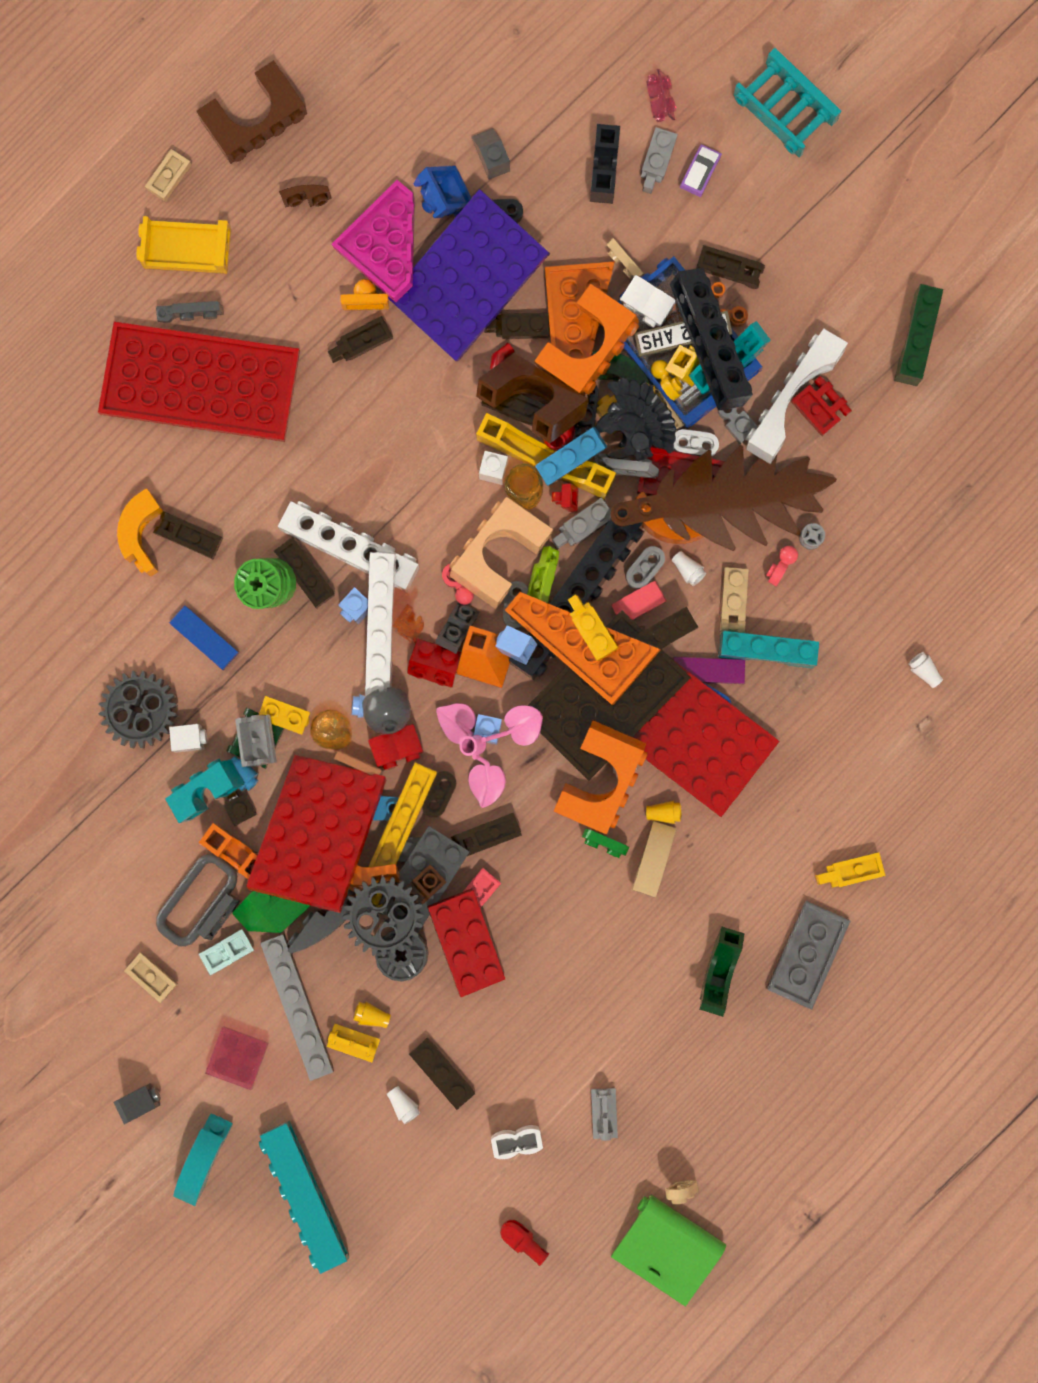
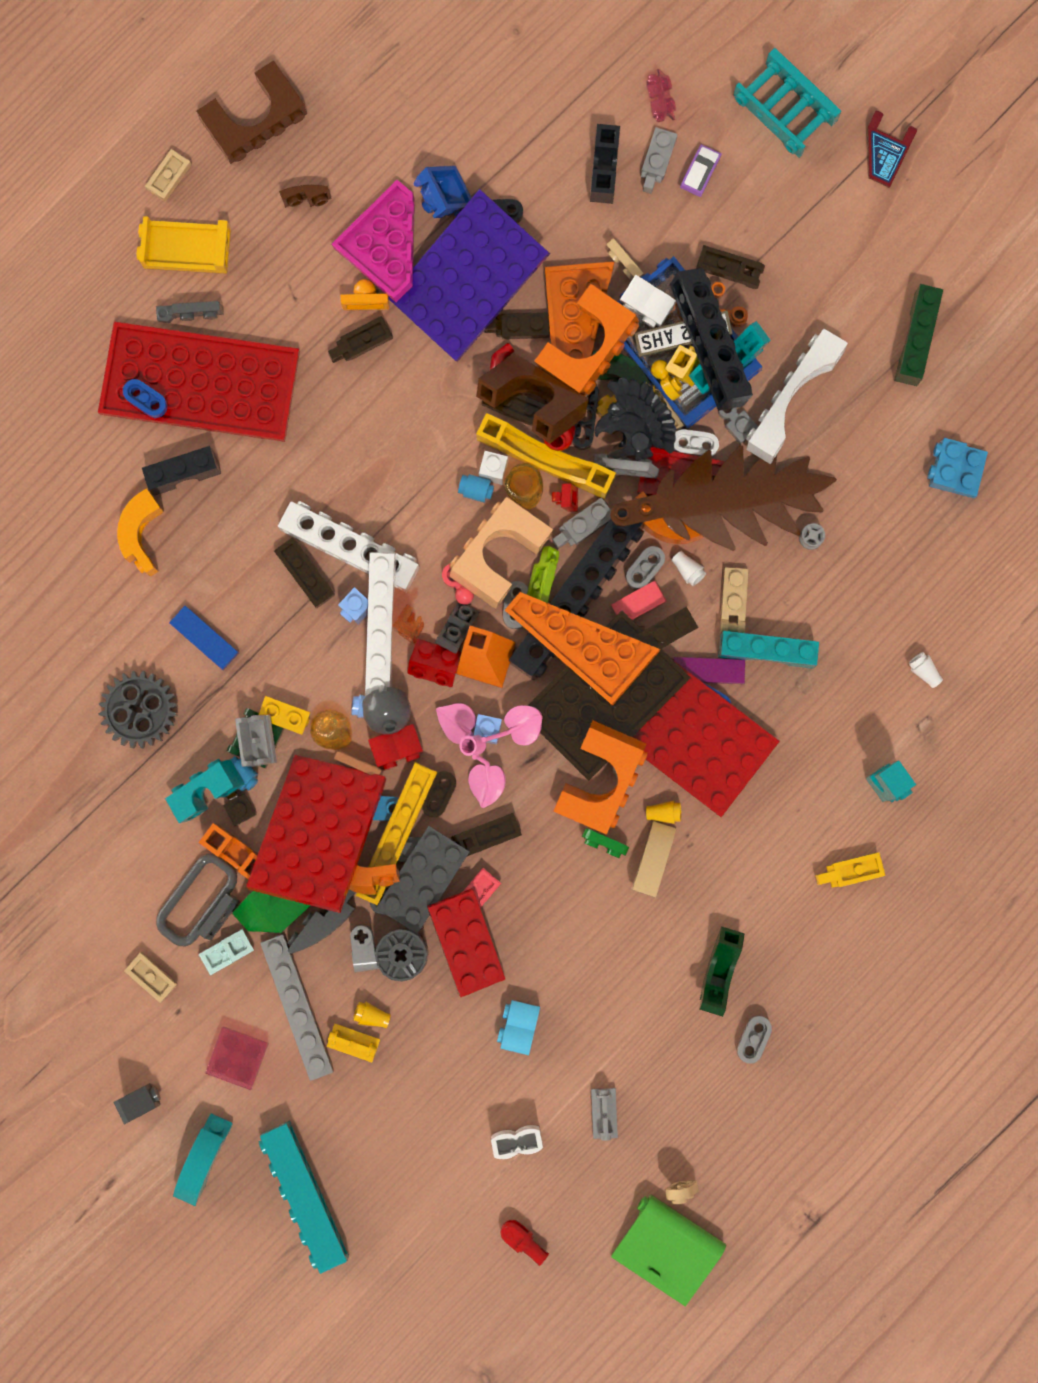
(146, 398): none -> blue plate
(168, 473): none -> black arch
(187, 738): white brick -> none
(188, 535): dark brown plate -> none
(277, 581): bright green wheel -> none
(363, 952): none -> light grey piece
(403, 926): dark grey gear -> none
(403, 1105): white cone -> none
(425, 885): reddish brown slope -> none
(442, 1073): dark brown plate -> none
(476, 488): none -> dark azure brick
(491, 153): dark grey slope -> none
(515, 644): light blue brick -> none
(519, 1027): none -> medium azure brick
(571, 456): dark azure plate -> none
(592, 628): yellow hinge -> none
(755, 1039): none -> light grey plate
(788, 556): coral plate -> none
(808, 955): flat silver tile -> none
(816, 410): red plate -> none
(885, 151): none -> flag
(891, 782): none -> teal arch
(957, 468): none -> dark azure plate

